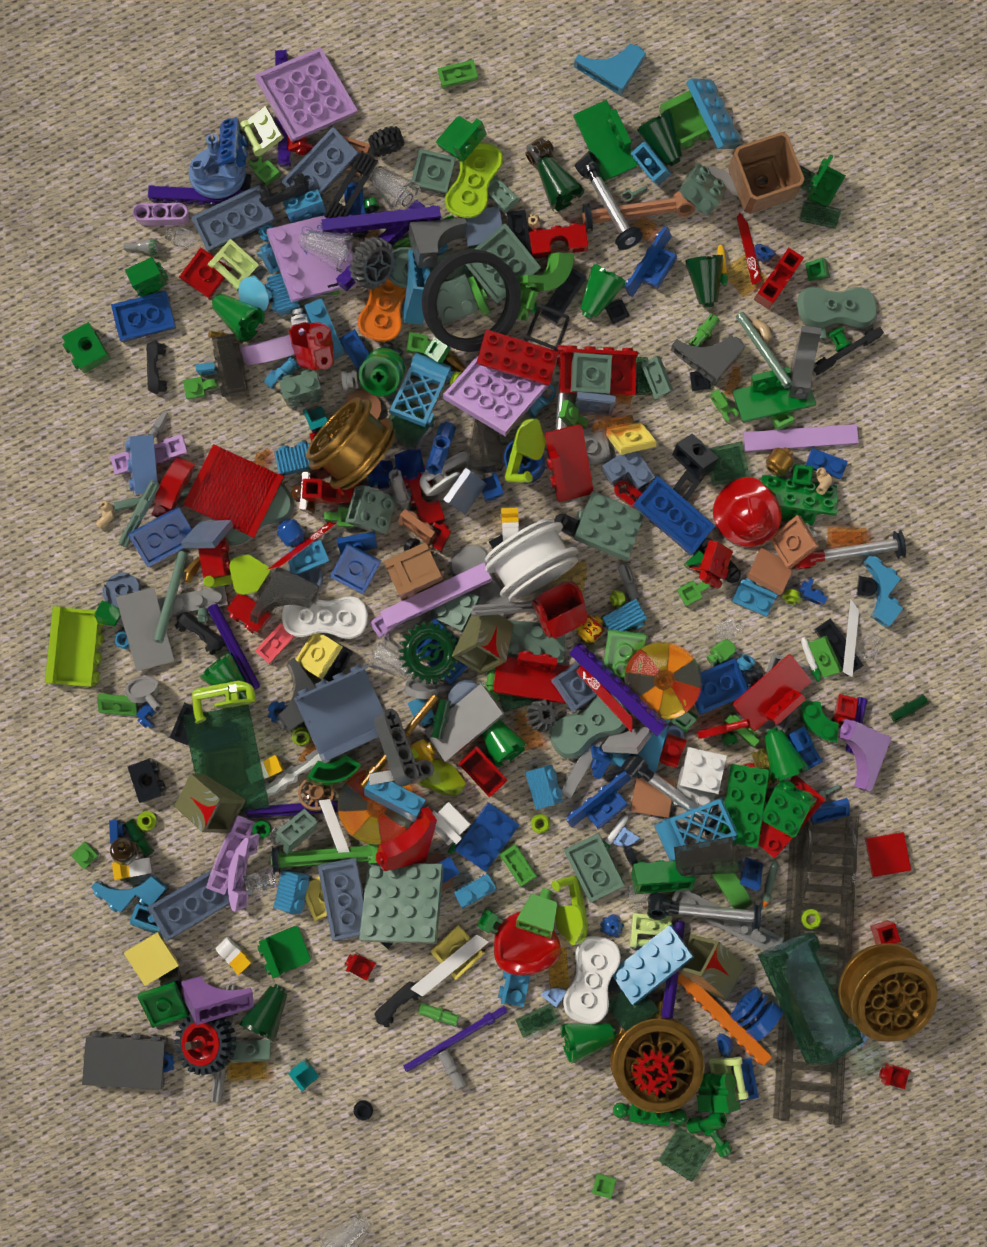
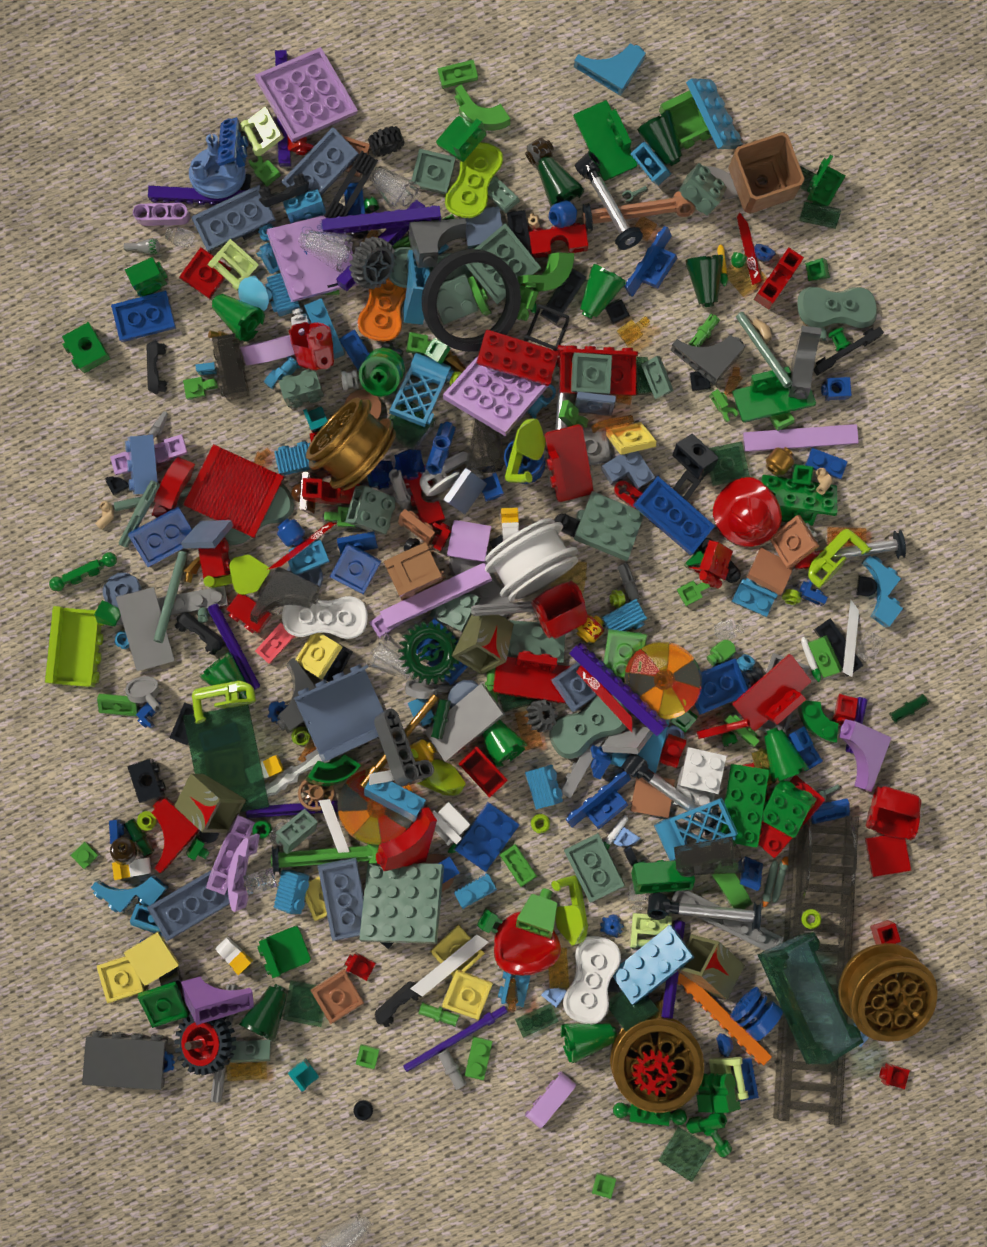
(75, 576): none -> green plate
(116, 484): none -> black tile
(119, 979): none -> light yellow tile
(176, 831): none -> red arch
(196, 848): none -> green tile
(208, 837): none -> black tile
(302, 1005): none -> clear green tile
(337, 996): none -> nougat tile
(367, 1056): none -> bright green plate
(467, 994): none -> light yellow tile
(469, 541): none -> lavender slope
(478, 1058): none -> bright green plate
(492, 118): none -> bright green arch
(512, 996): none -> clear orange bar
(551, 1100): none -> lavender beam
(563, 214): none -> blue head
(632, 332): none -> clear yellow plate
(738, 259): none -> green hinge
(780, 879): none -> sand green piece
(824, 560): none -> lime piece
(842, 383): none -> blue brick
(894, 813): none -> red piece

